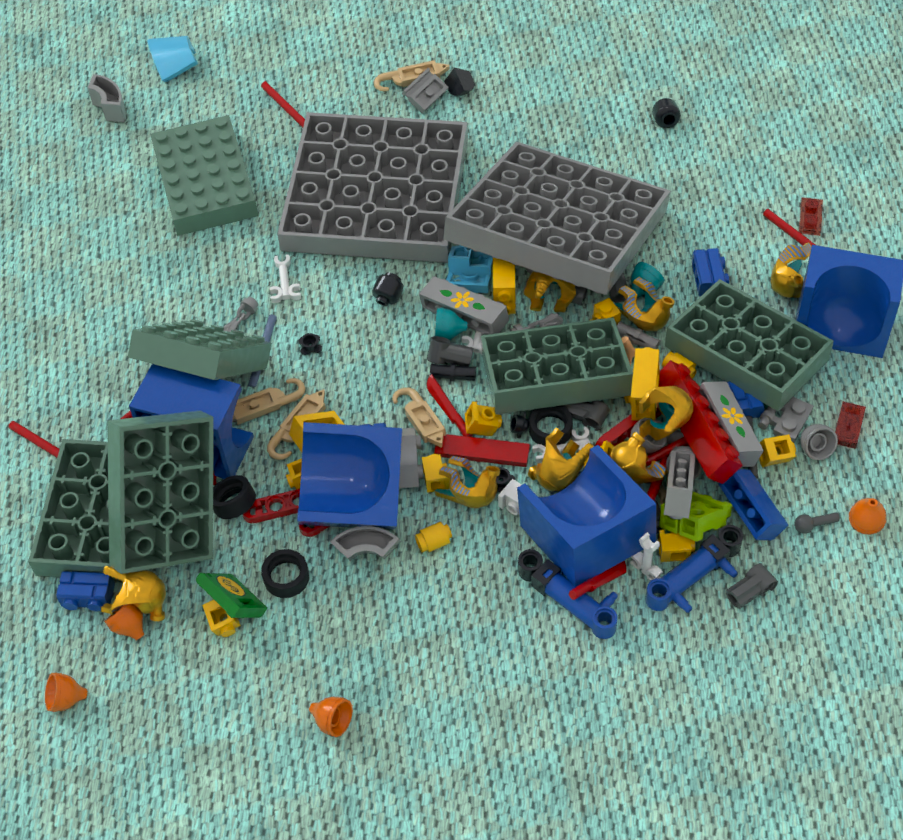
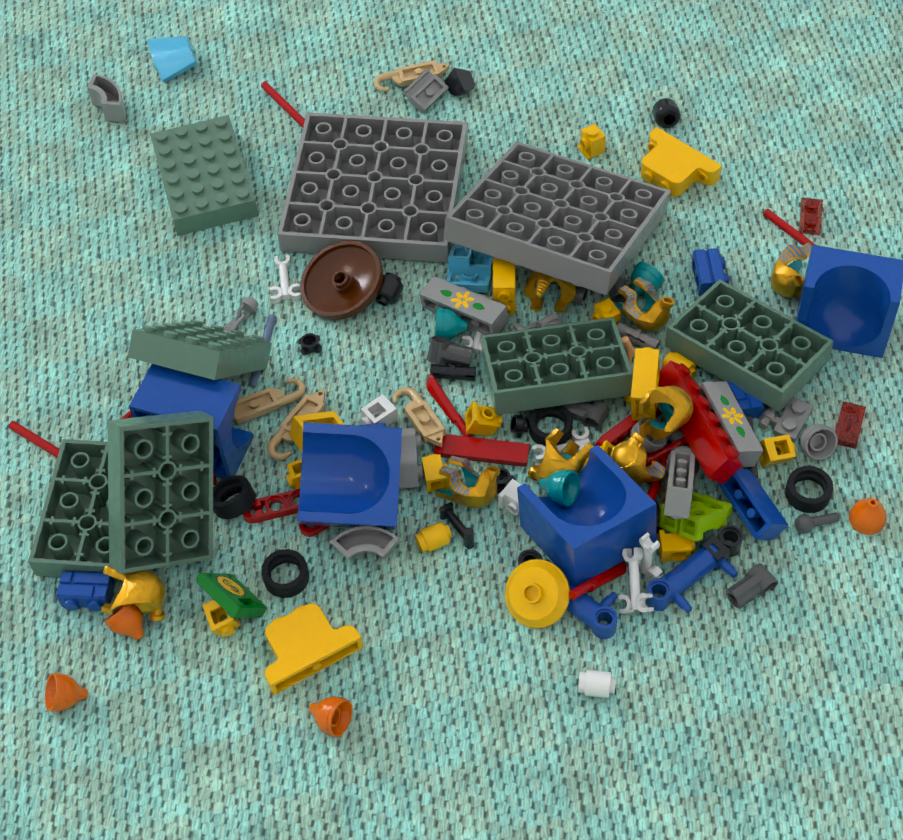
(304, 645): none -> yellow brick
(341, 280): none -> reddish brown dish
(379, 411): none -> white brick
(467, 534): none -> black piece
(537, 593): none -> yellow piece
(562, 487): none -> teal helmet
(592, 141): none -> yellow brick
(596, 683): none -> white brick
(635, 600): none -> white bar
(676, 164): none -> yellow brick
(804, 504): none -> black tyre

